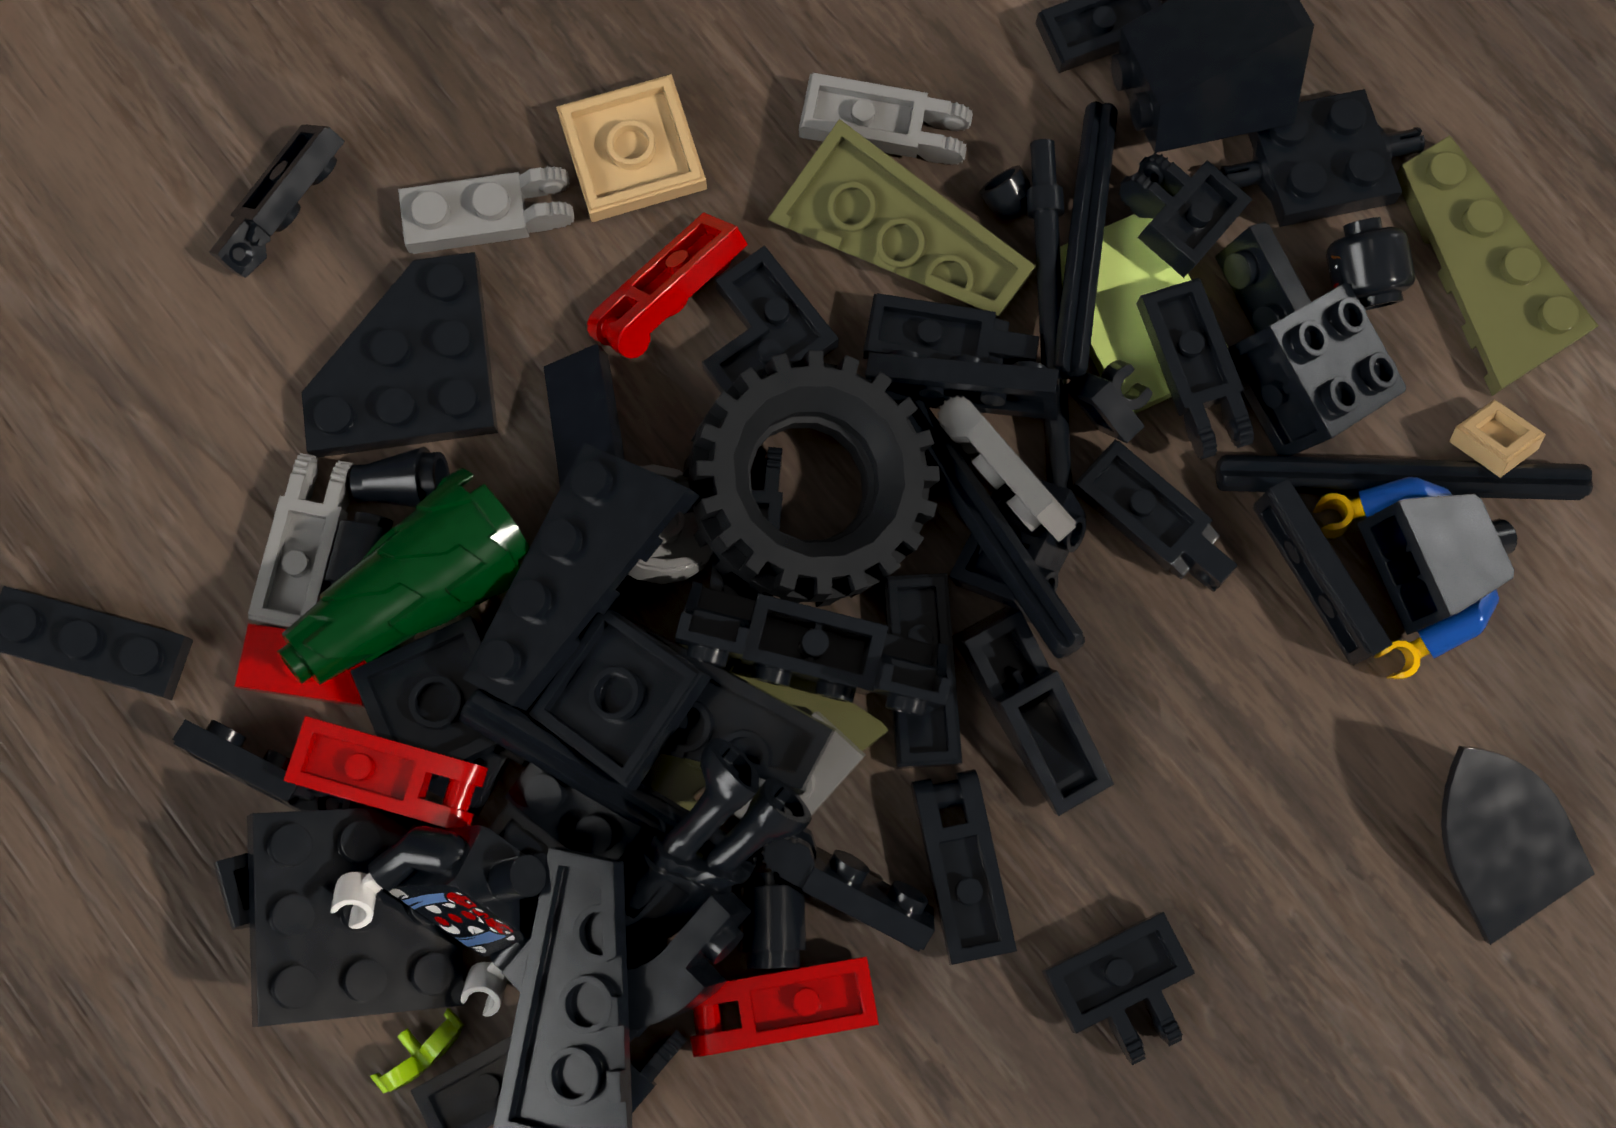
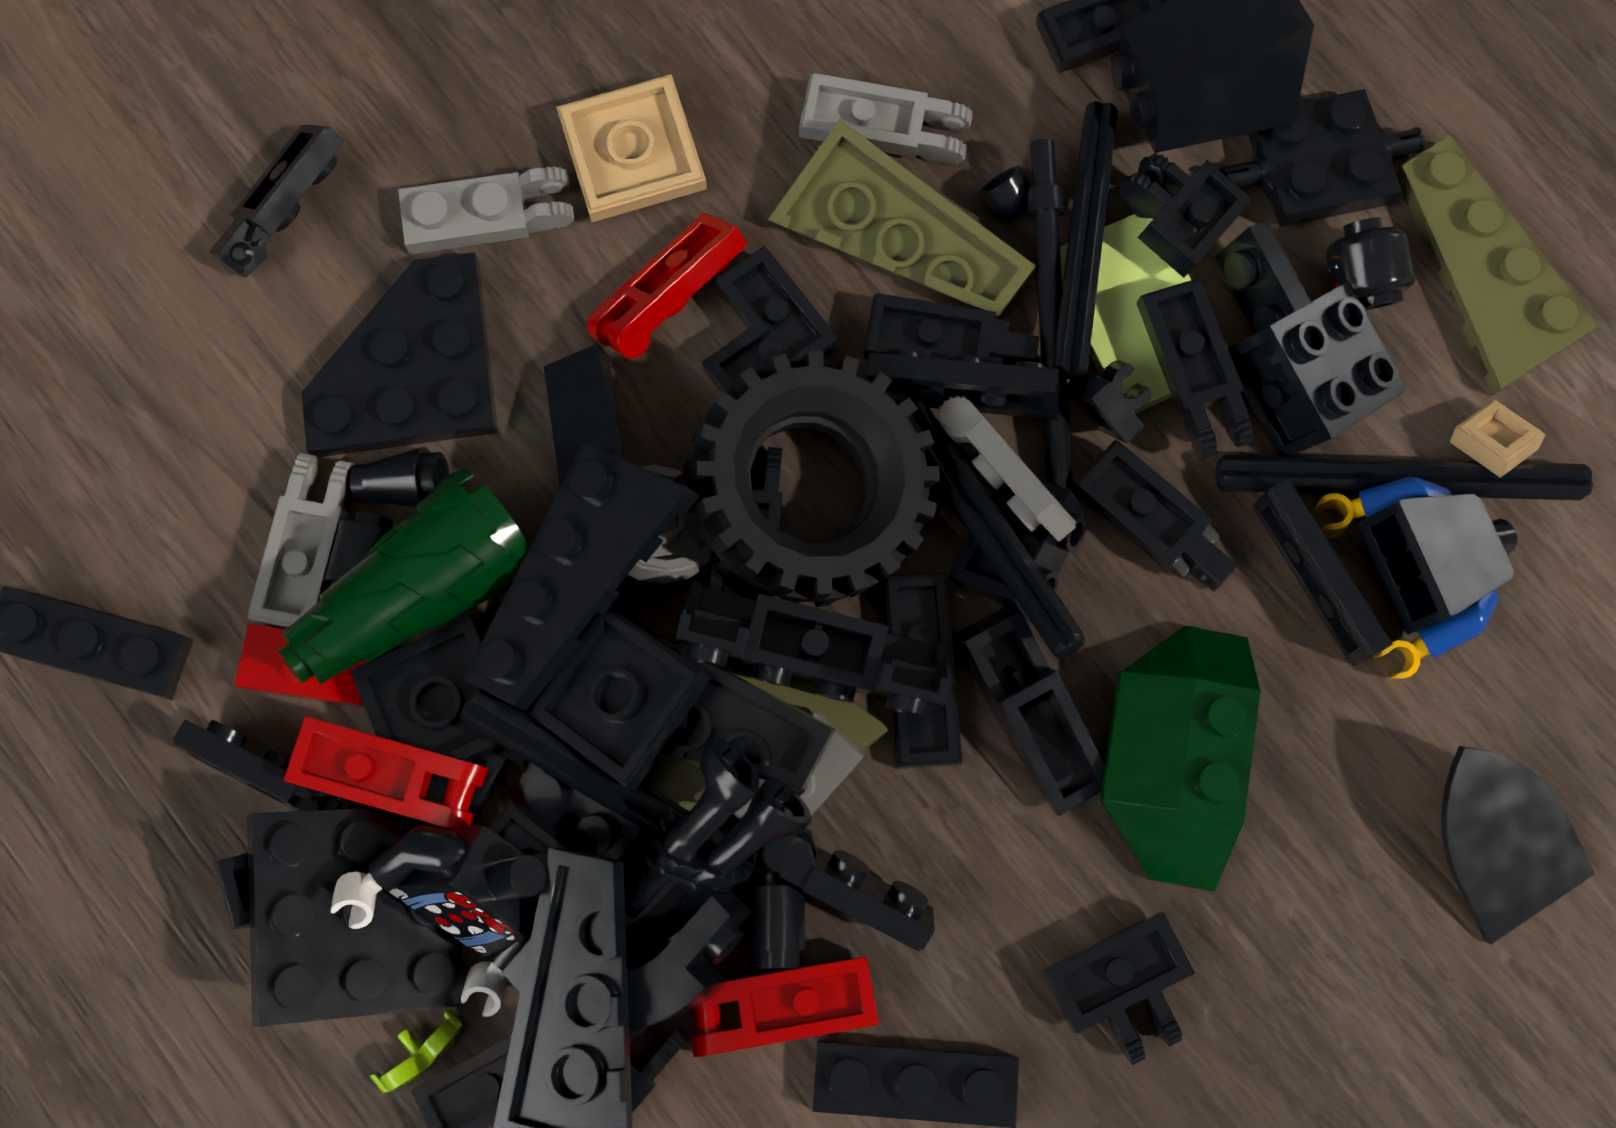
(916, 1084): none -> black plate
(964, 869): black plate -> none
(1183, 755): none -> dark green wedge

